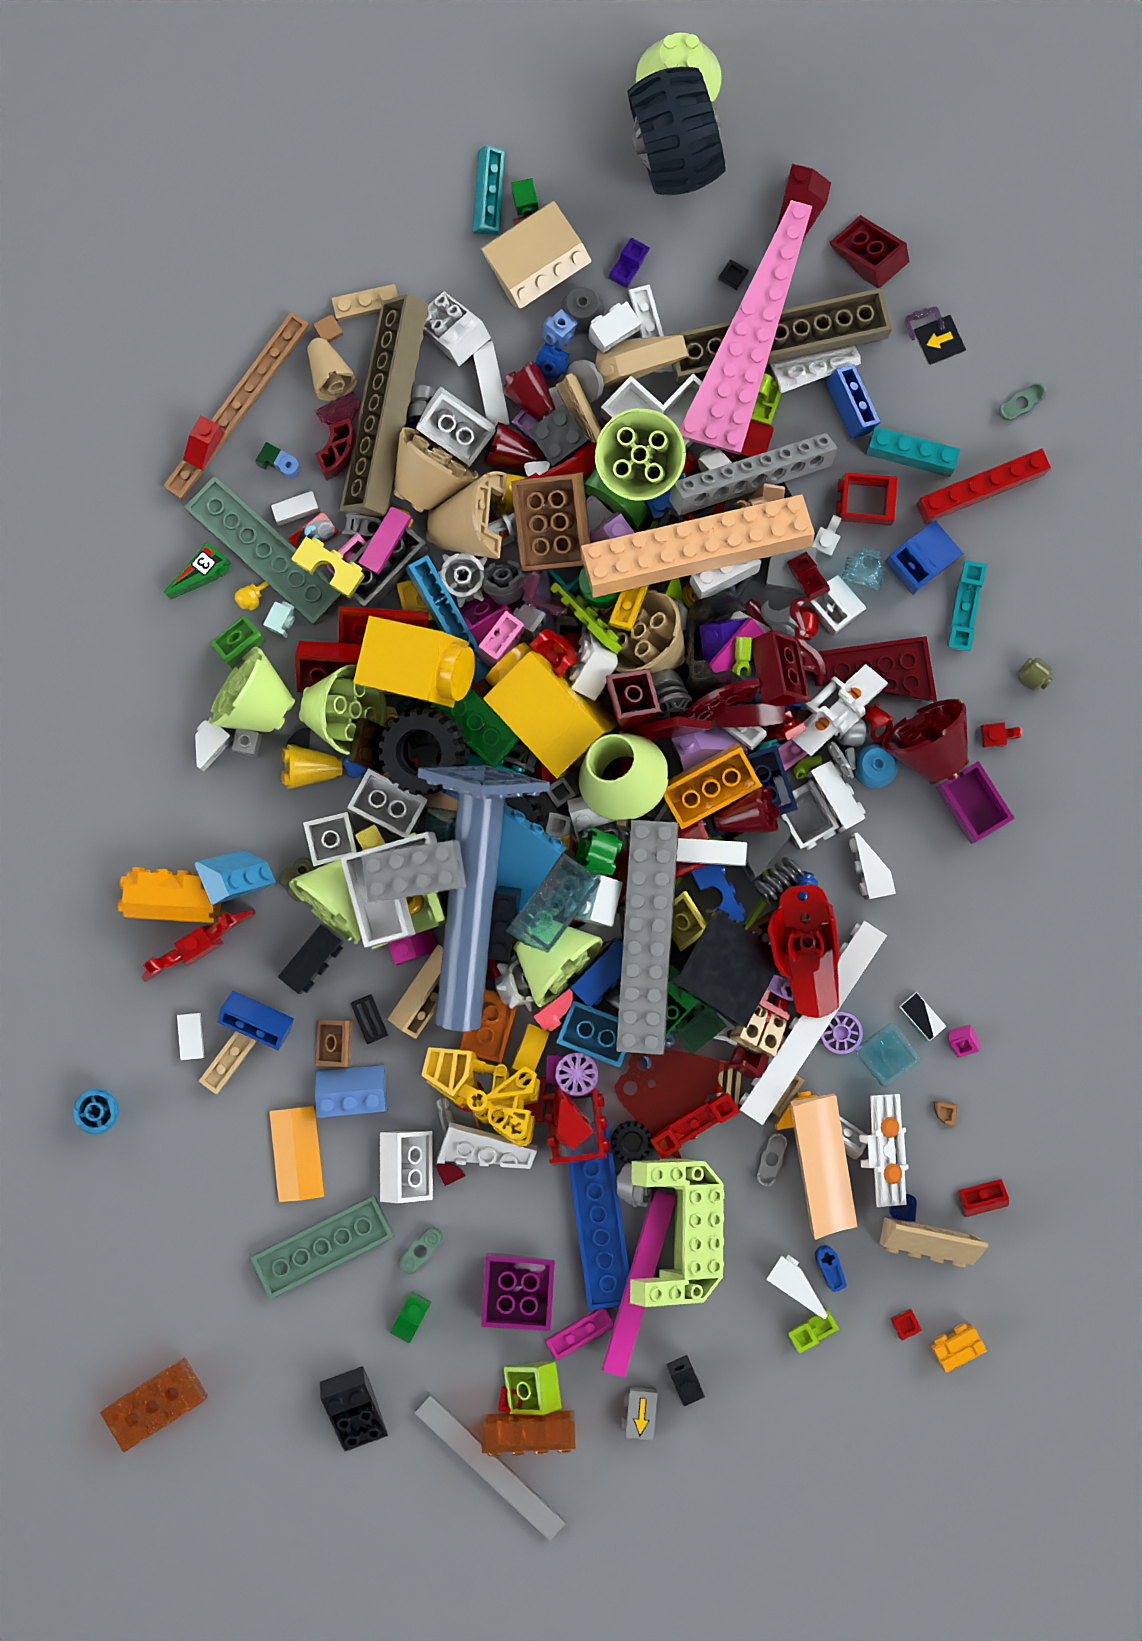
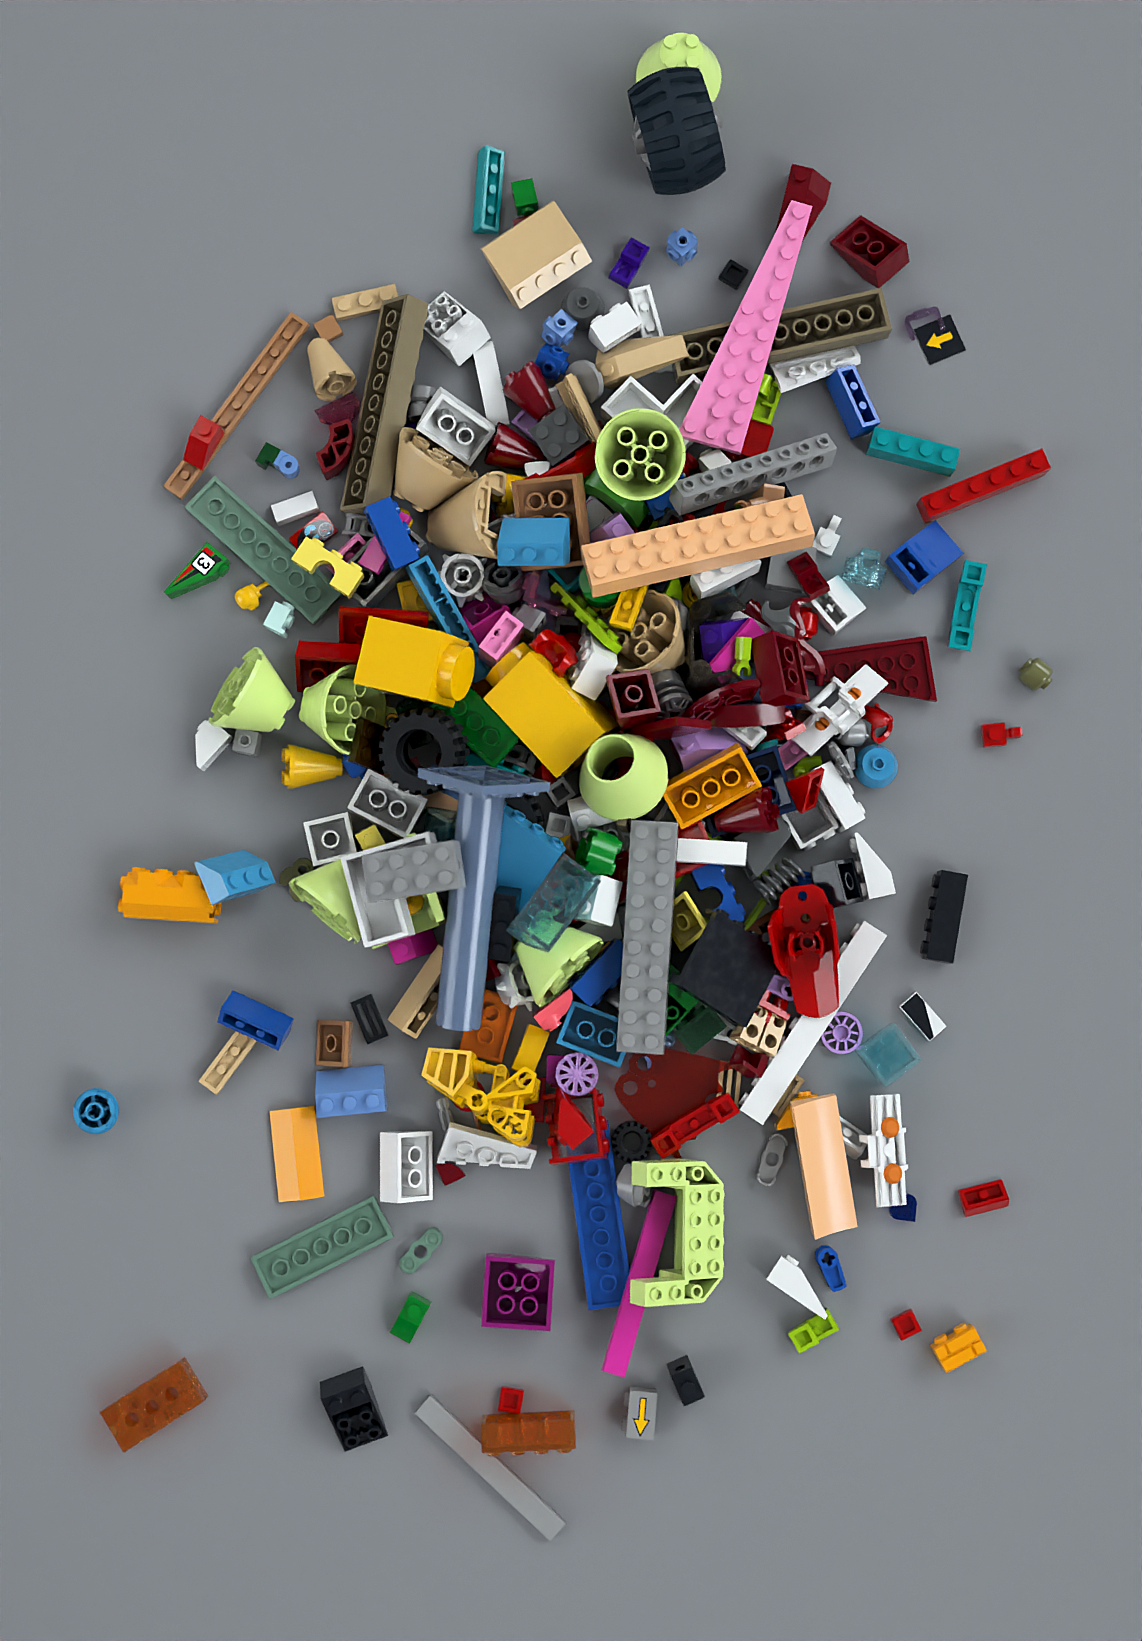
(190, 1036): white tile -> none
(195, 944): red torso -> none
(237, 641): bright green slope -> none
(301, 738): black tile -> none
(311, 960): black brick -> none
(392, 533): none -> blue brick
(534, 542): none -> dark azure slope
(535, 1385): lime slope -> none
(579, 1333): dark pink tile -> none
(681, 246): none -> medium blue brick
(805, 789): none -> red slope
(838, 881): none -> black brick
(887, 482): red window -> none
(931, 1241): tan slope -> none
(932, 741): dark red cone -> none
(945, 916): none -> black brick
(946, 1112): medium nougat tile -> none
(964, 1040): dark pink slope -> none
(975, 803): magenta piece -> none
(1033, 395): sand green piece -> none

